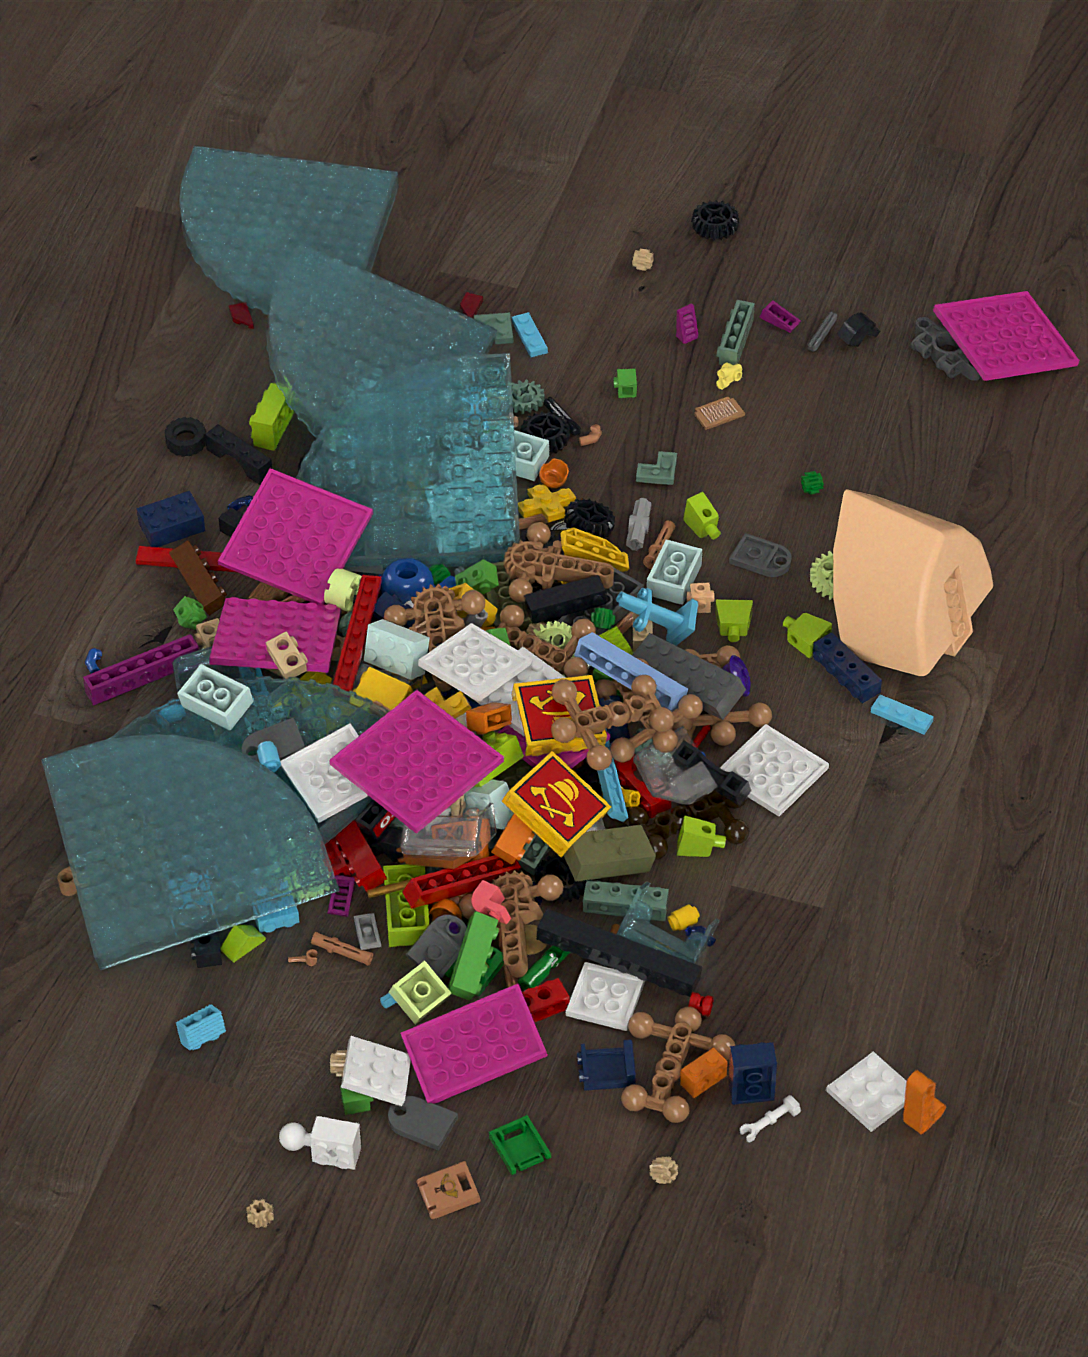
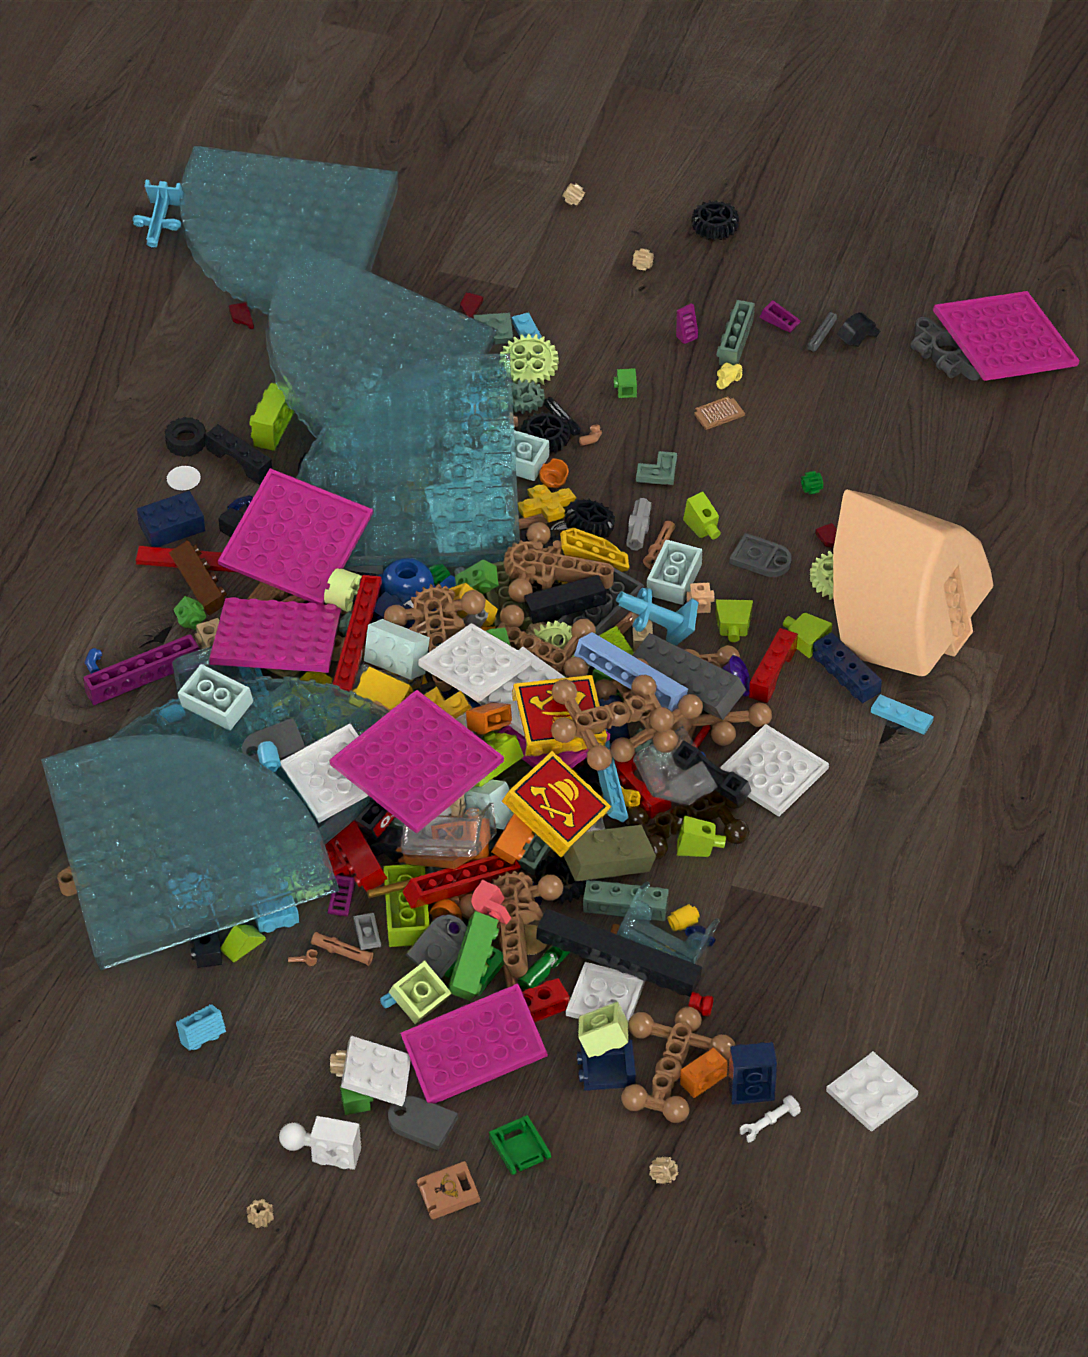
(162, 197): none -> medium azure piece
(183, 478): none -> white sticker
(284, 657): tan brick -> none
(530, 360): none -> yellowish green gear
(573, 194): none -> tan gear
(603, 618): green gear -> none
(603, 1029): none -> yellowish green brick
(765, 678): none -> red arch
(827, 534): none -> dark red tile
(920, 1105): orange beam -> none

